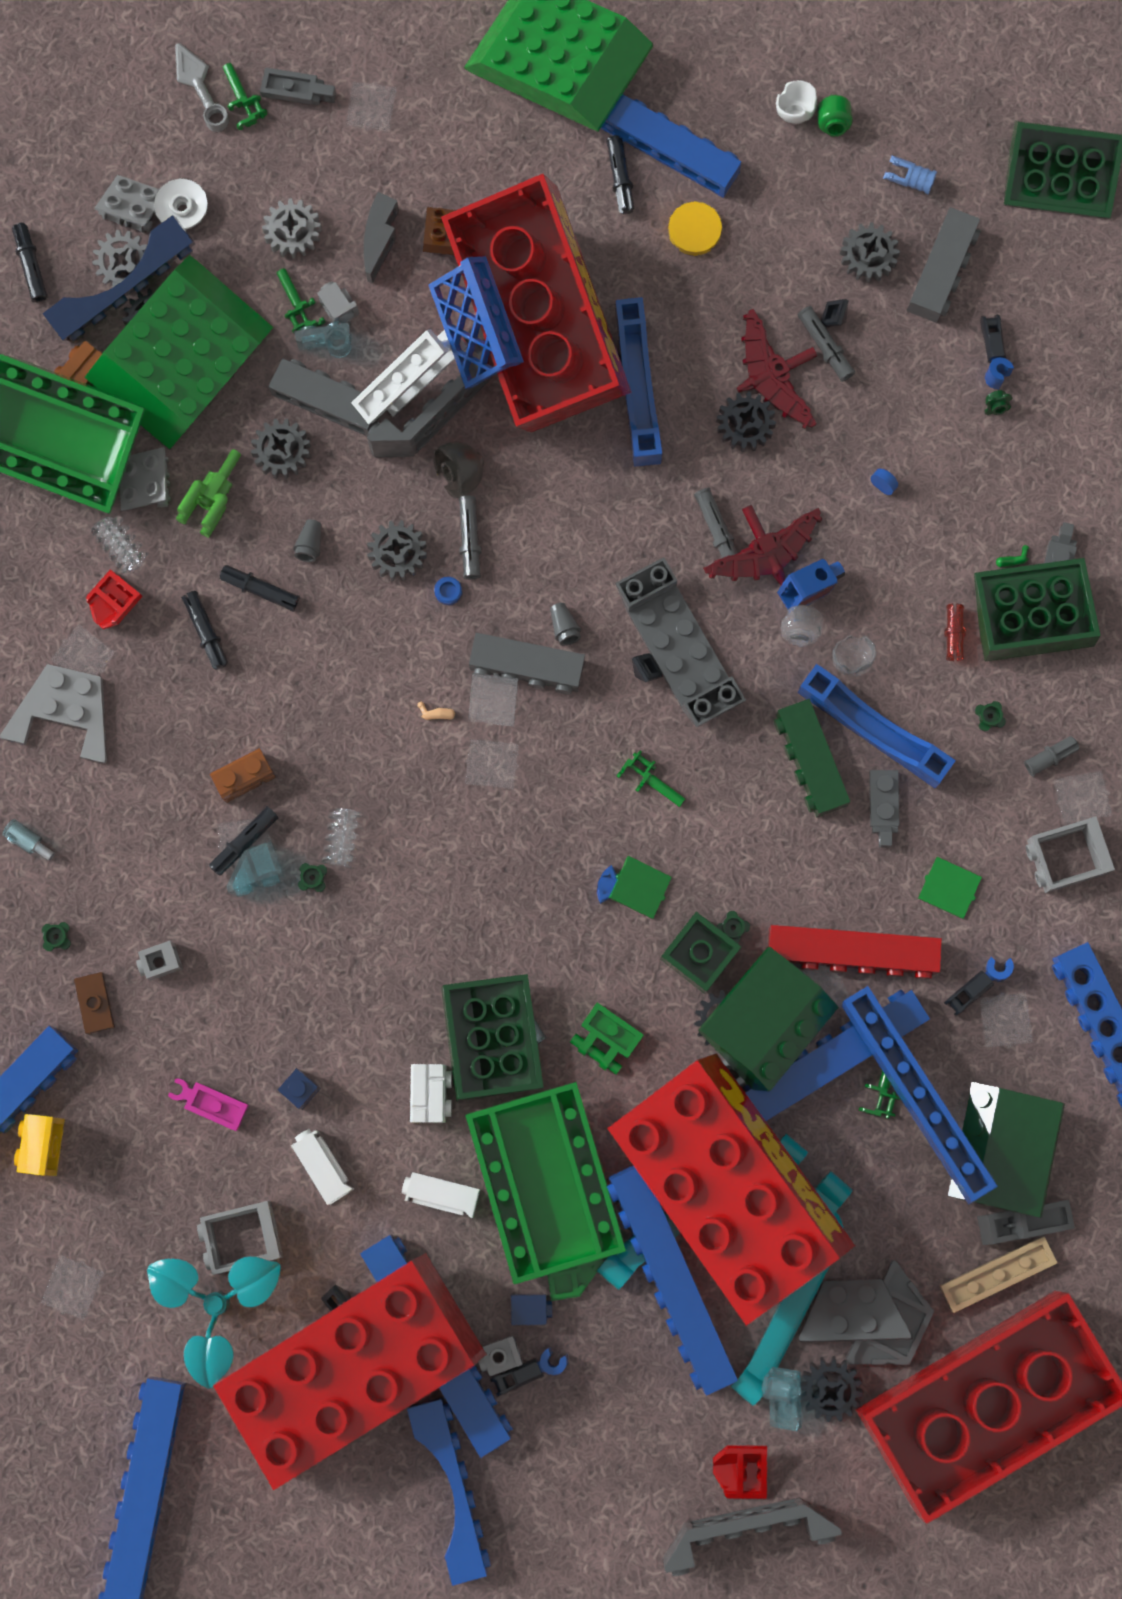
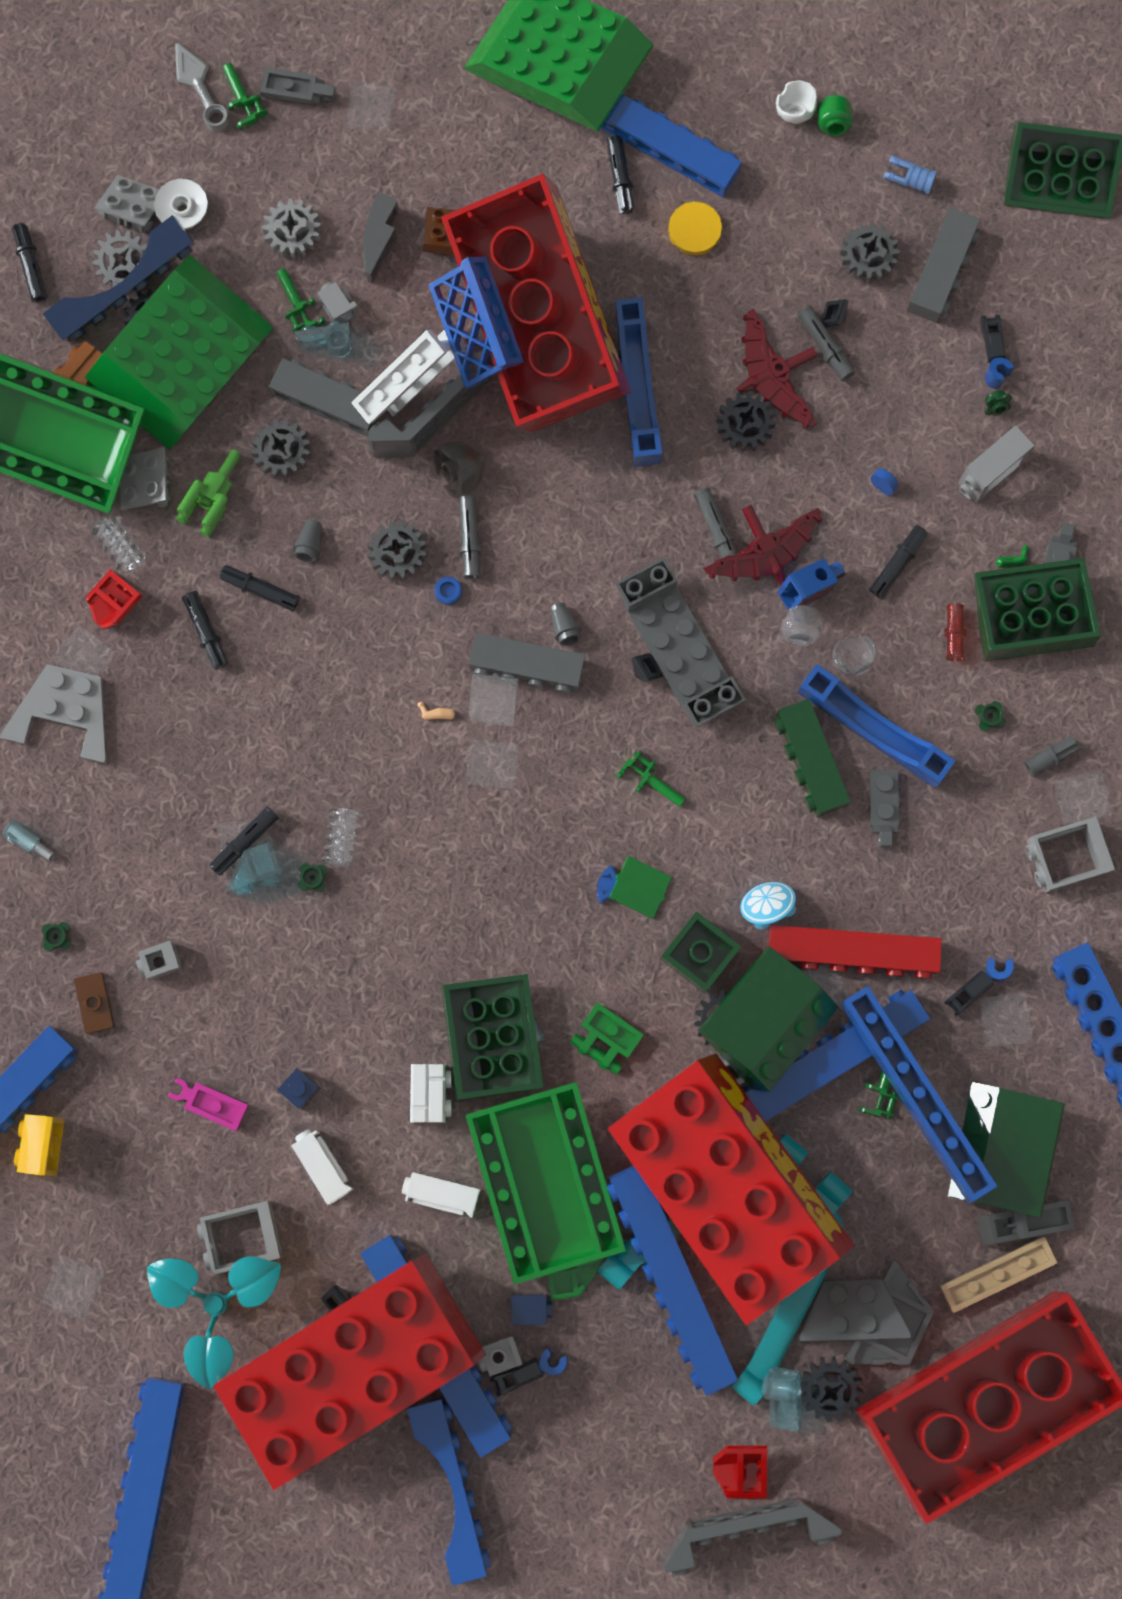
(242, 775): dark orange brick -> none
(733, 919): dark green plate -> none
(768, 904): none -> dish
(905, 552): none -> black axle
(949, 887): green piece -> none
(995, 464): none -> light grey window

